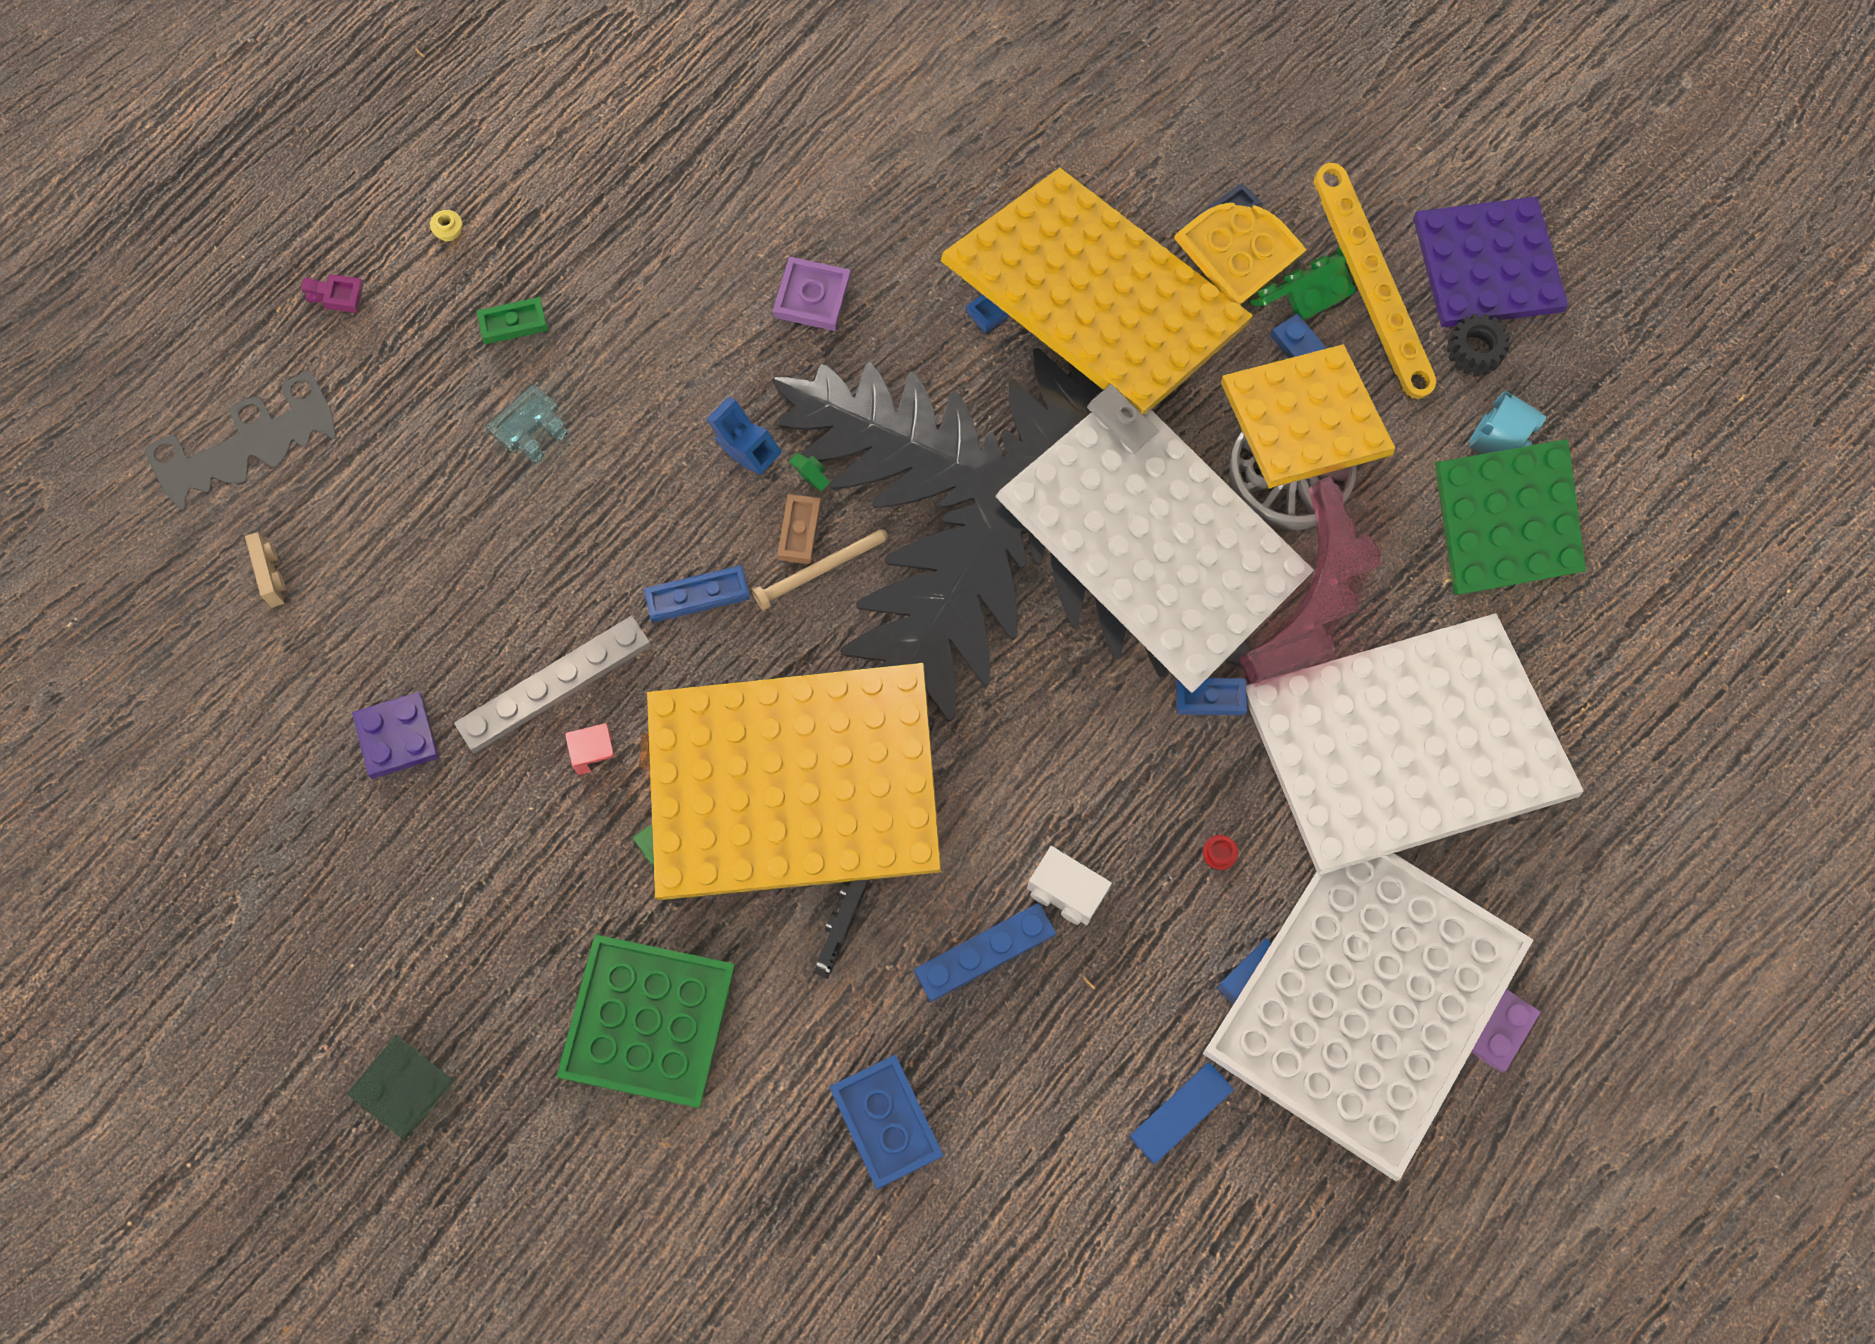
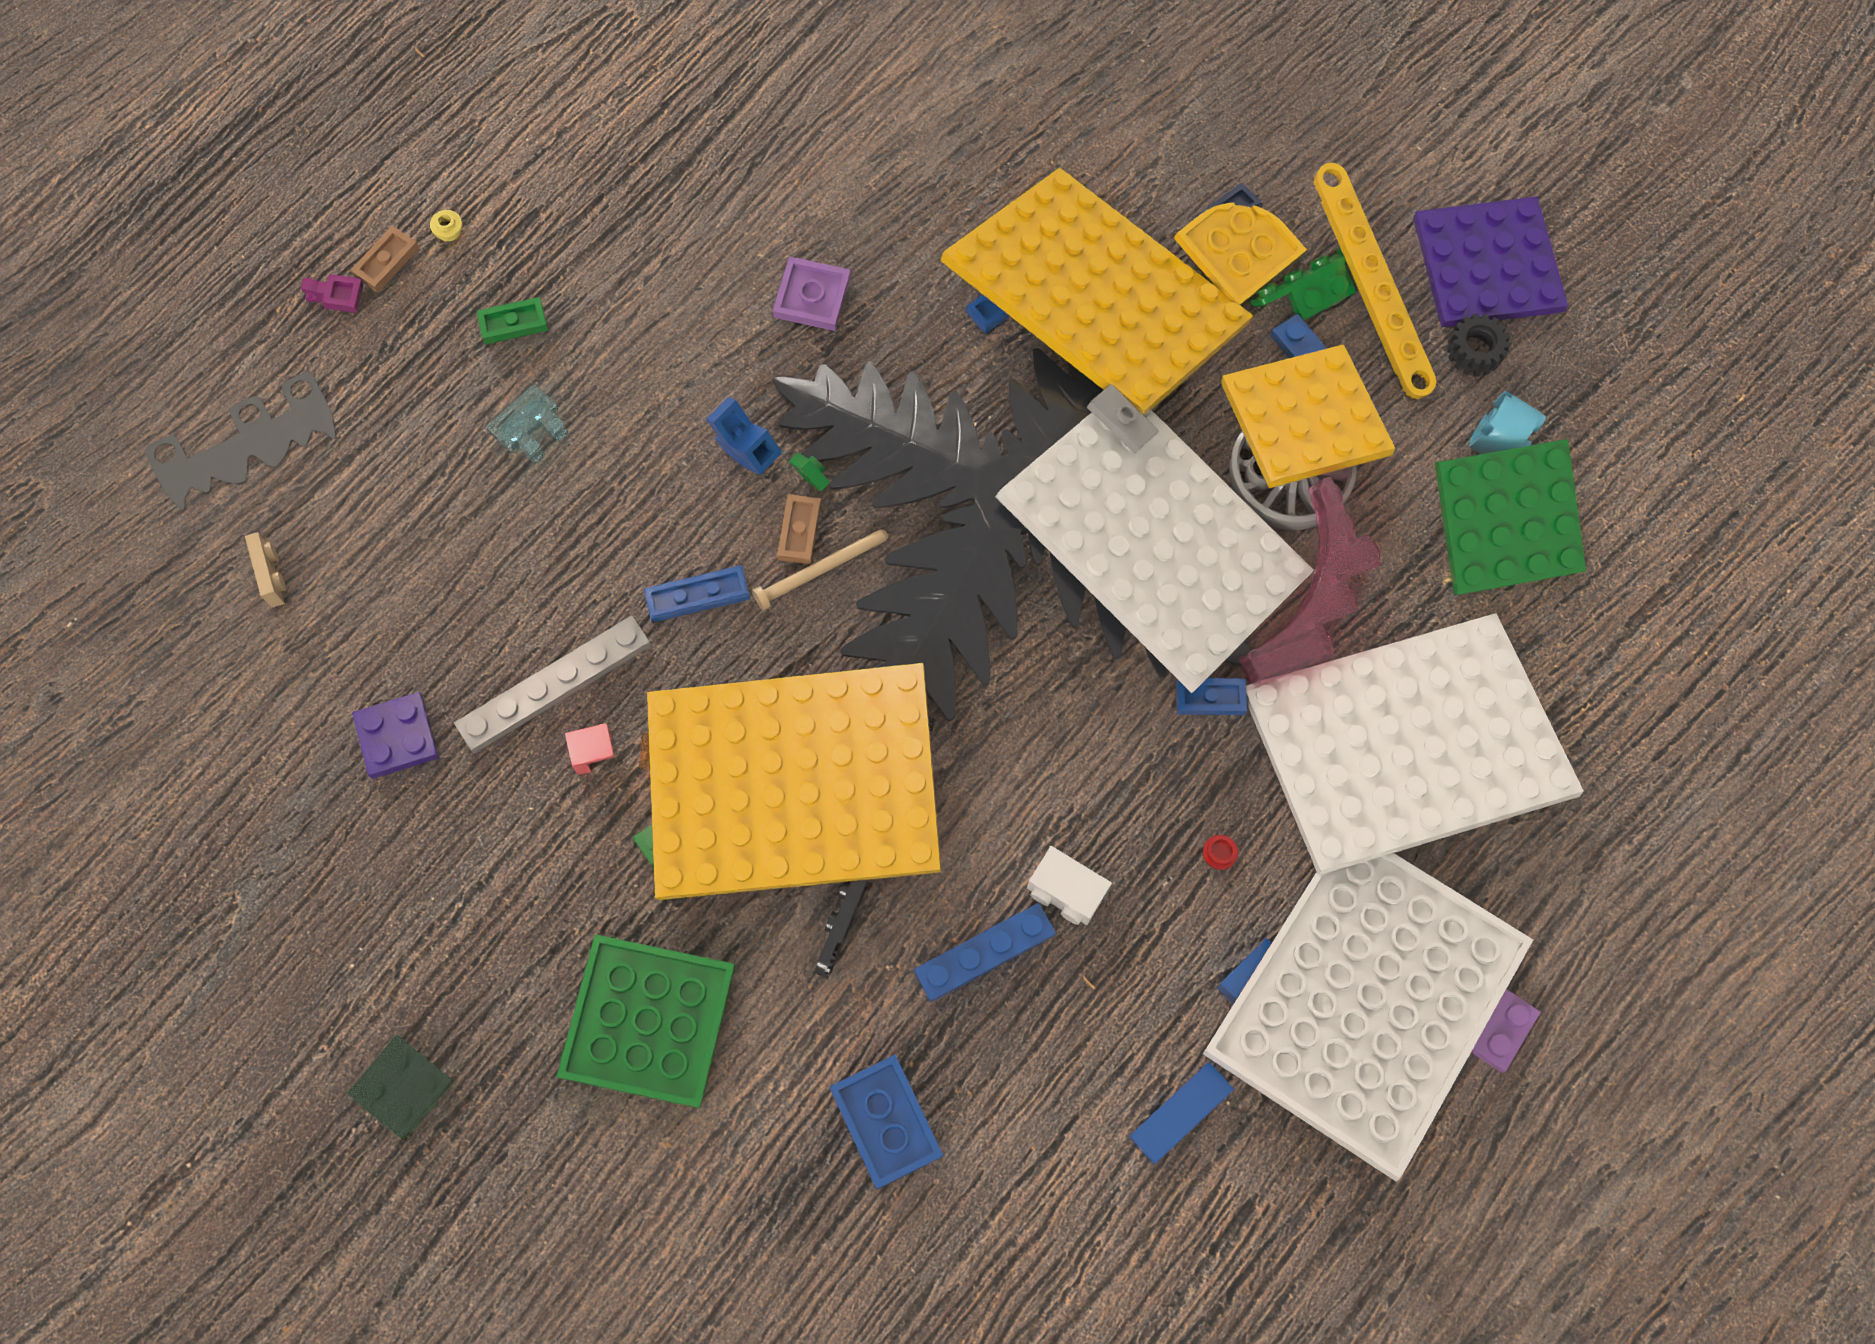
(385, 259): none -> medium nougat plate

